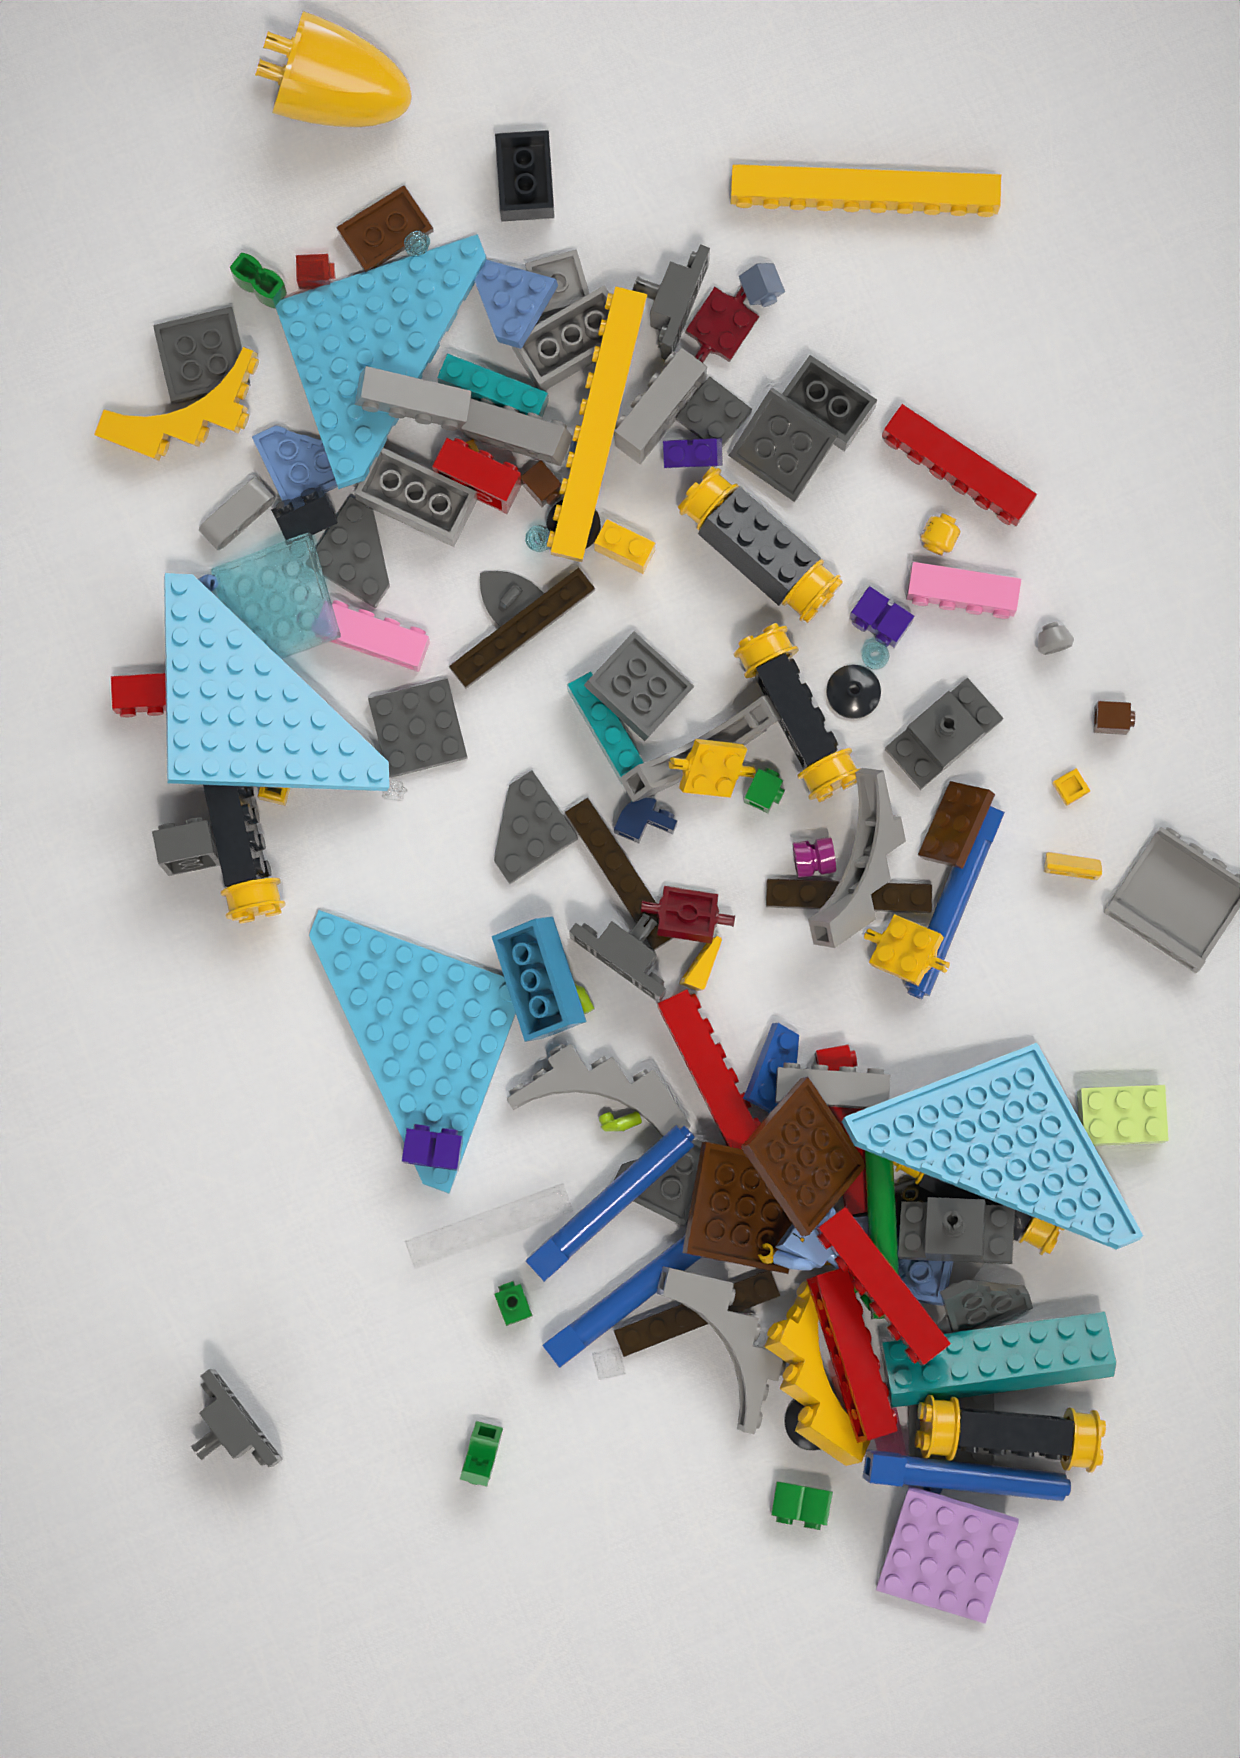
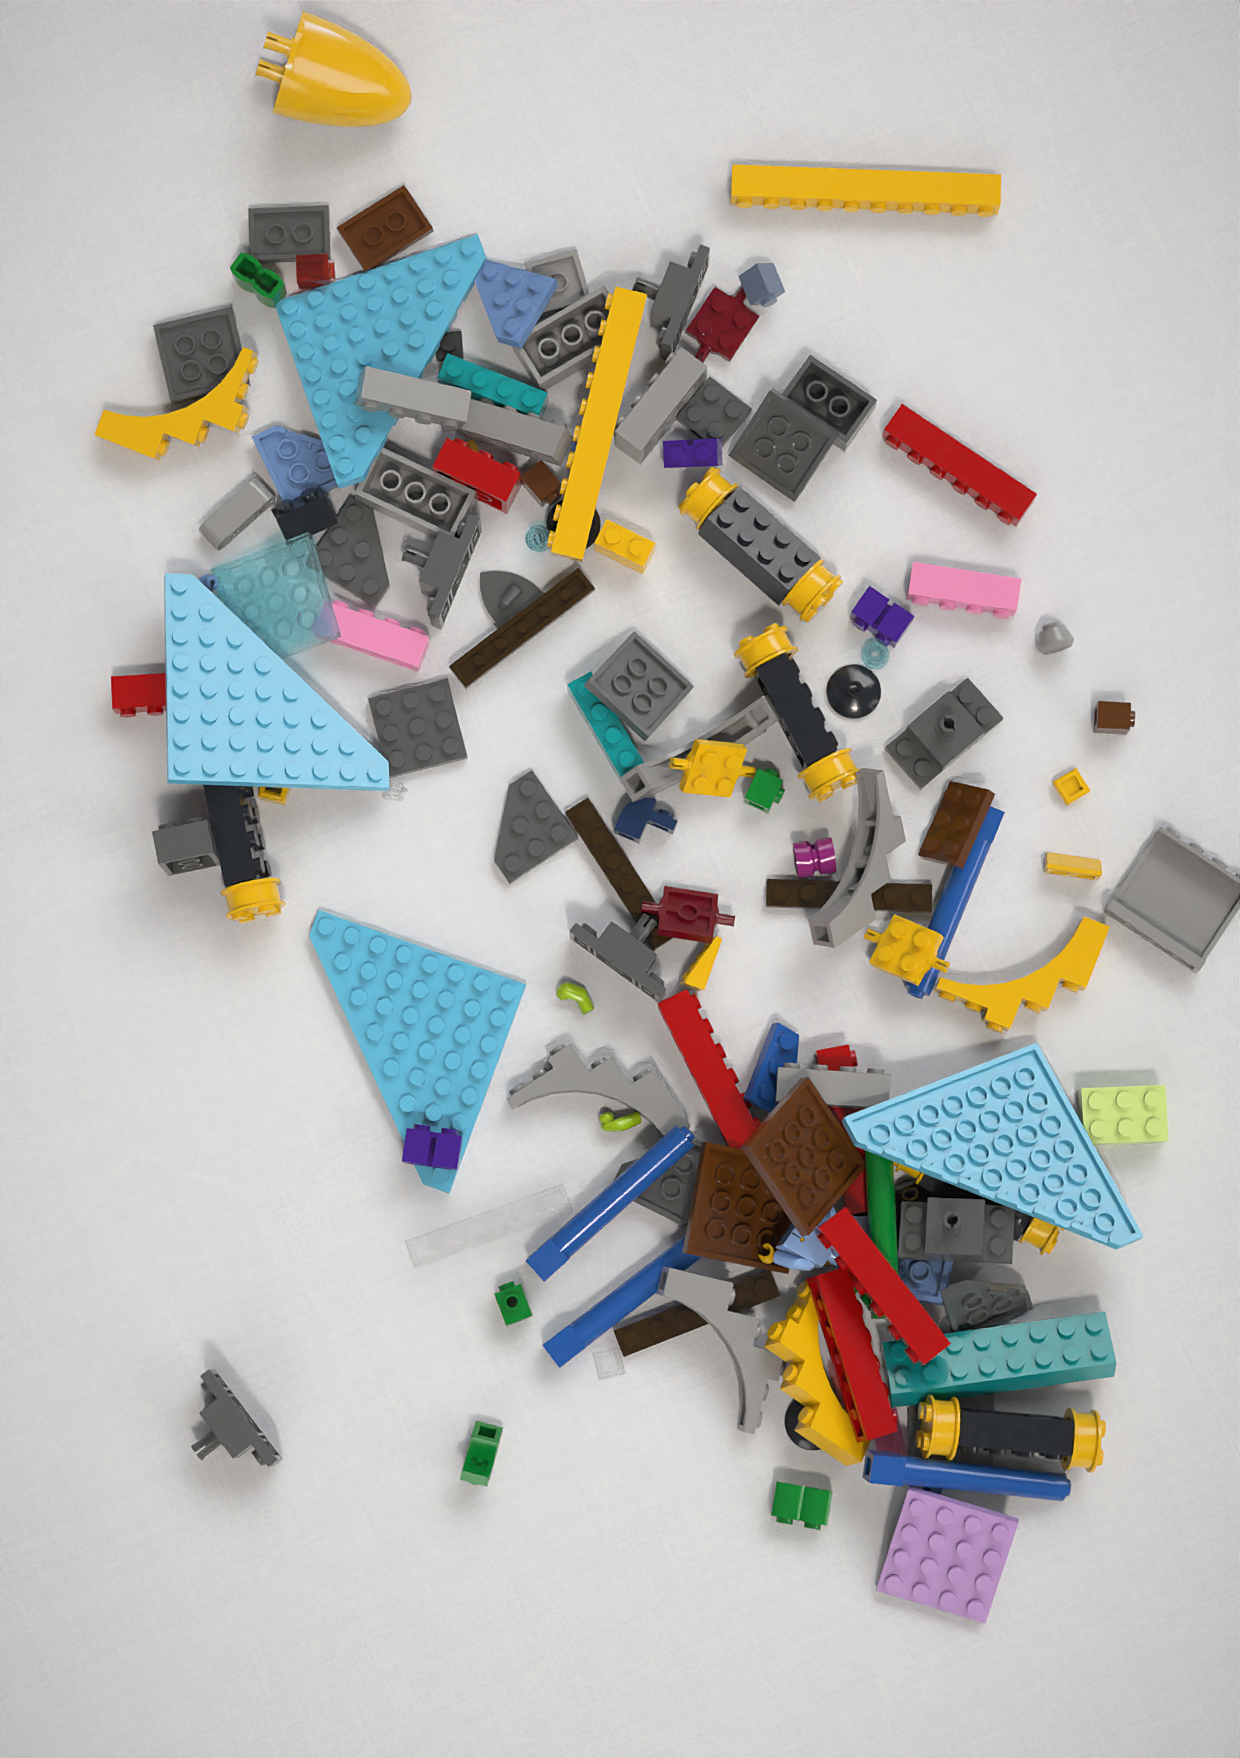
(285, 232): none -> dark grey plate
(416, 243): clear light blue plate -> none
(444, 567): none -> dark grey brick
(451, 344): none -> pearl dark grey plate
(524, 175): black brick -> none
(538, 979): dark azure brick -> none
(940, 534): yellow head -> none
(1001, 1001): none -> yellow arch

